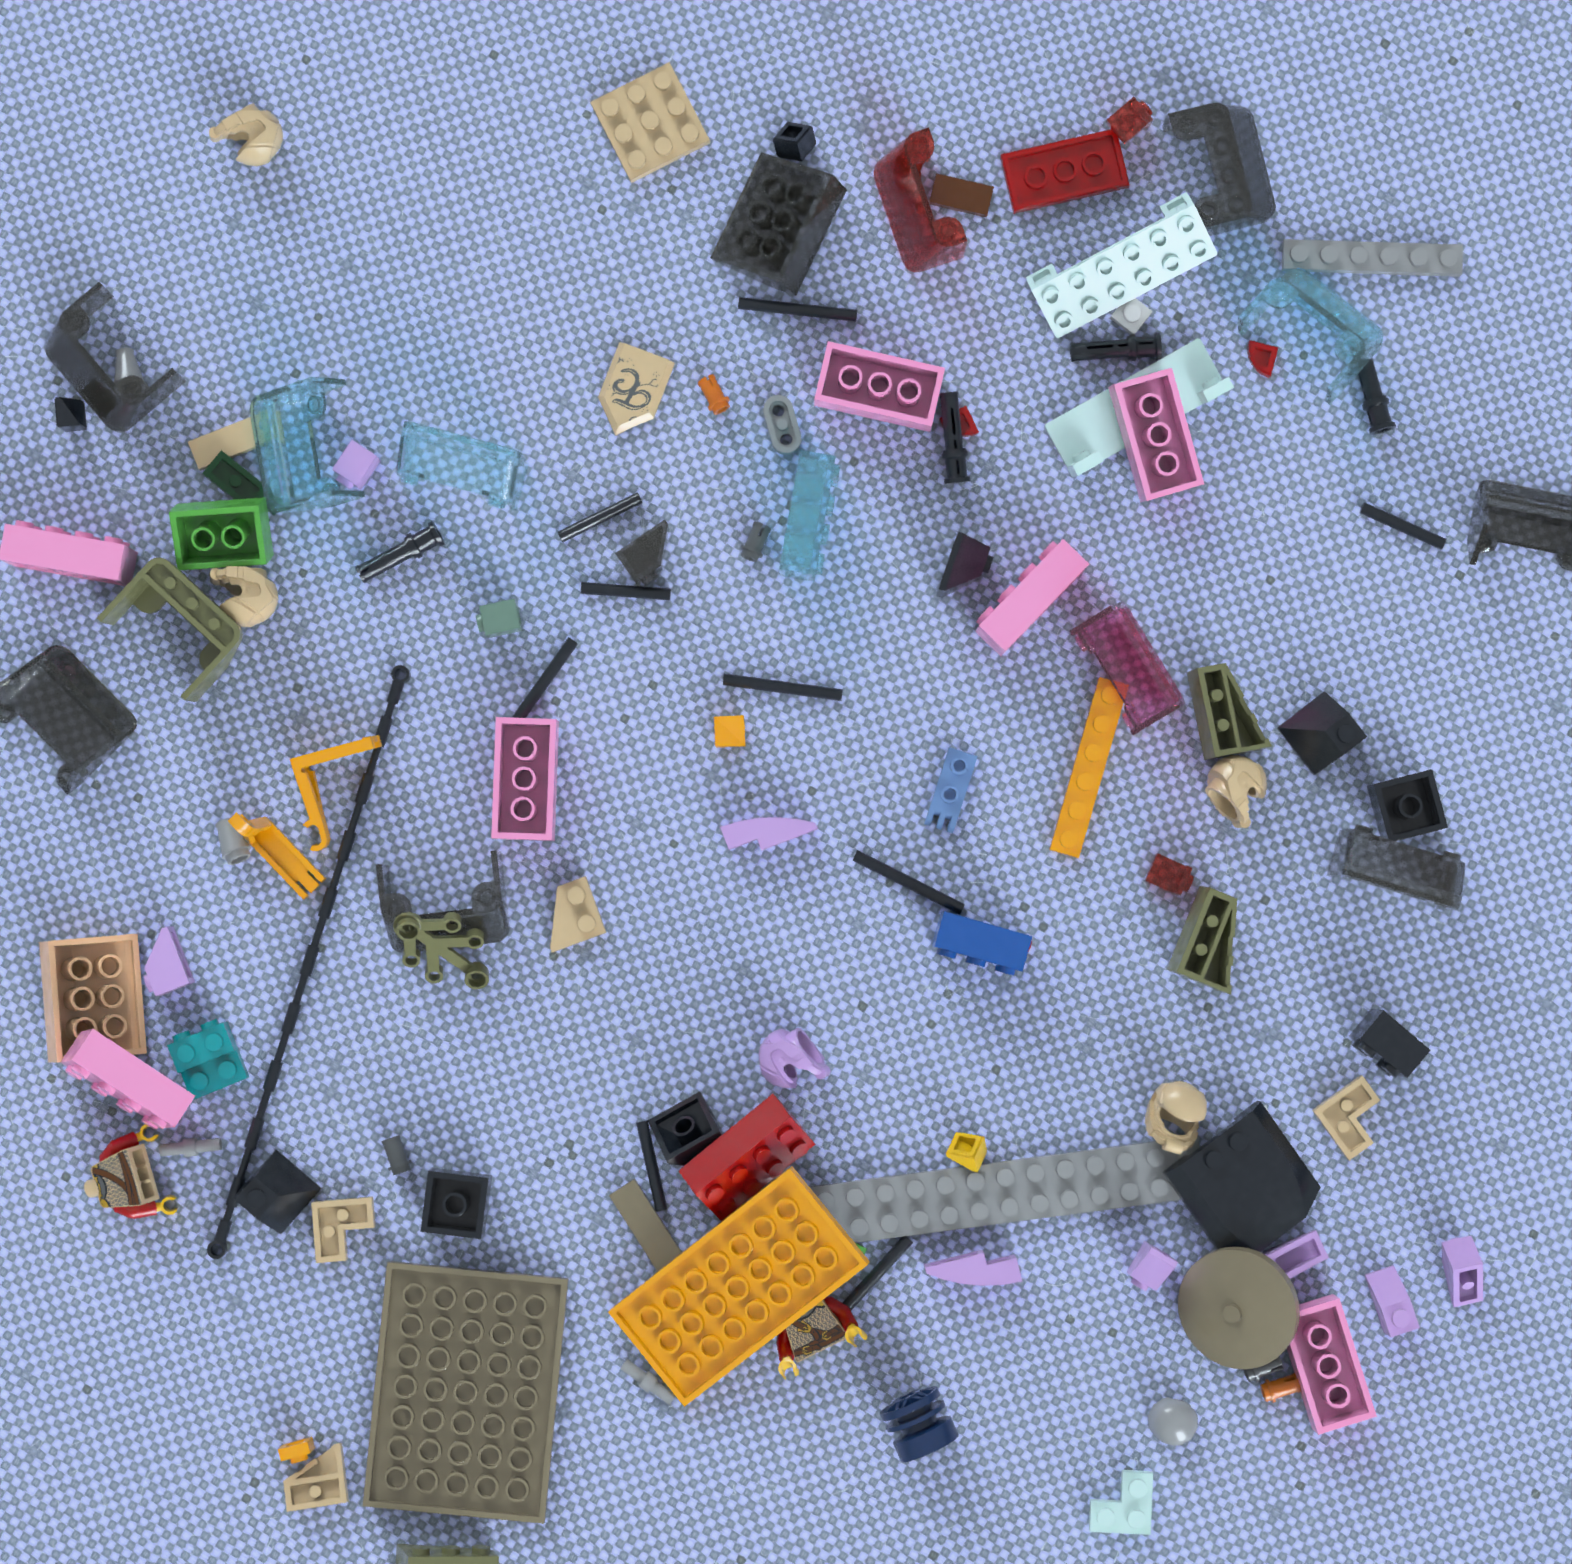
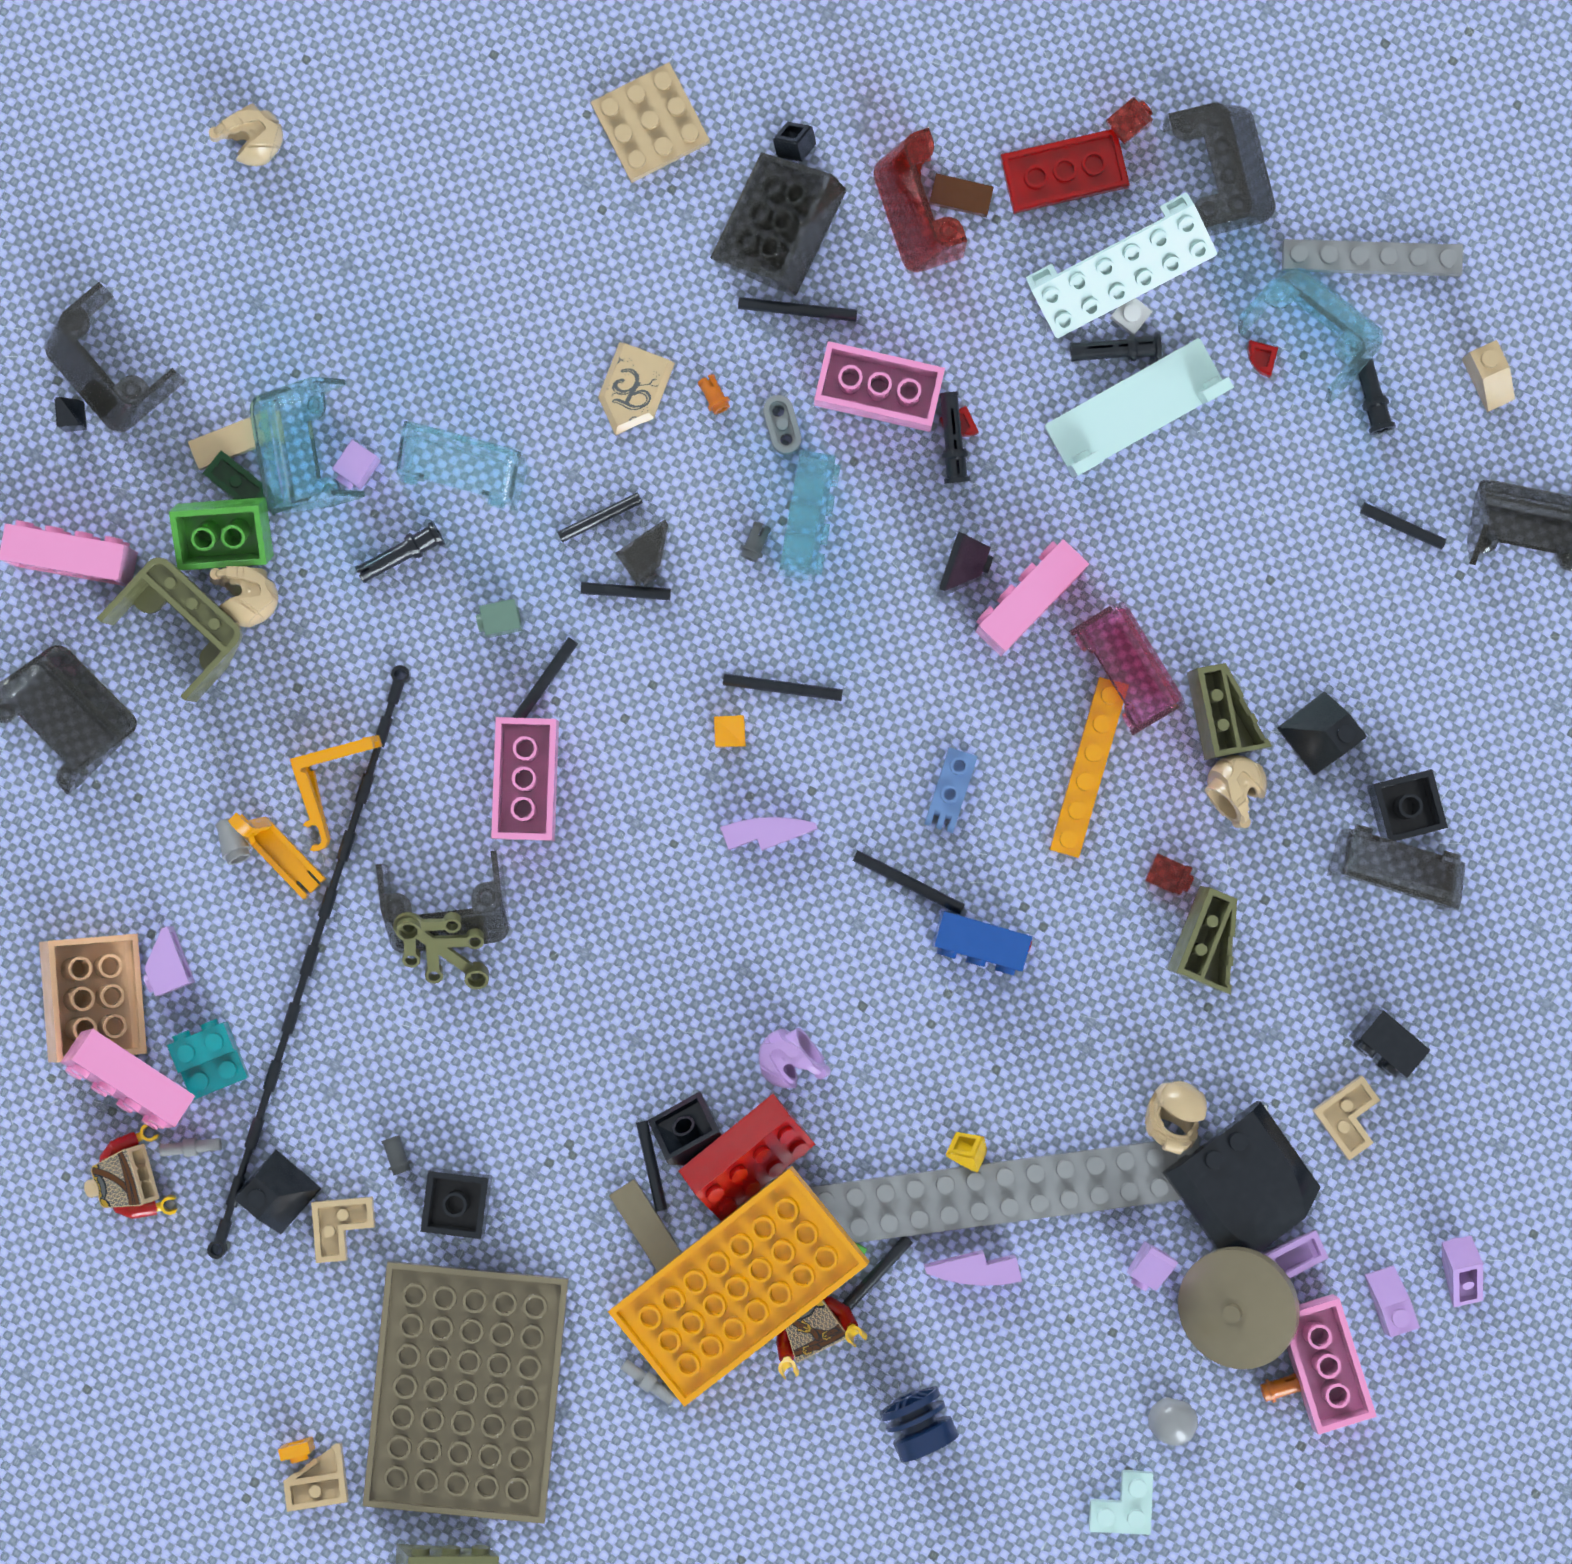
(126, 364): light grey cone -> none
(575, 915): tan wing -> none
(1156, 435): bright pink brick -> none
(1256, 1373): dark grey pin -> none
(1490, 375): none -> tan slope

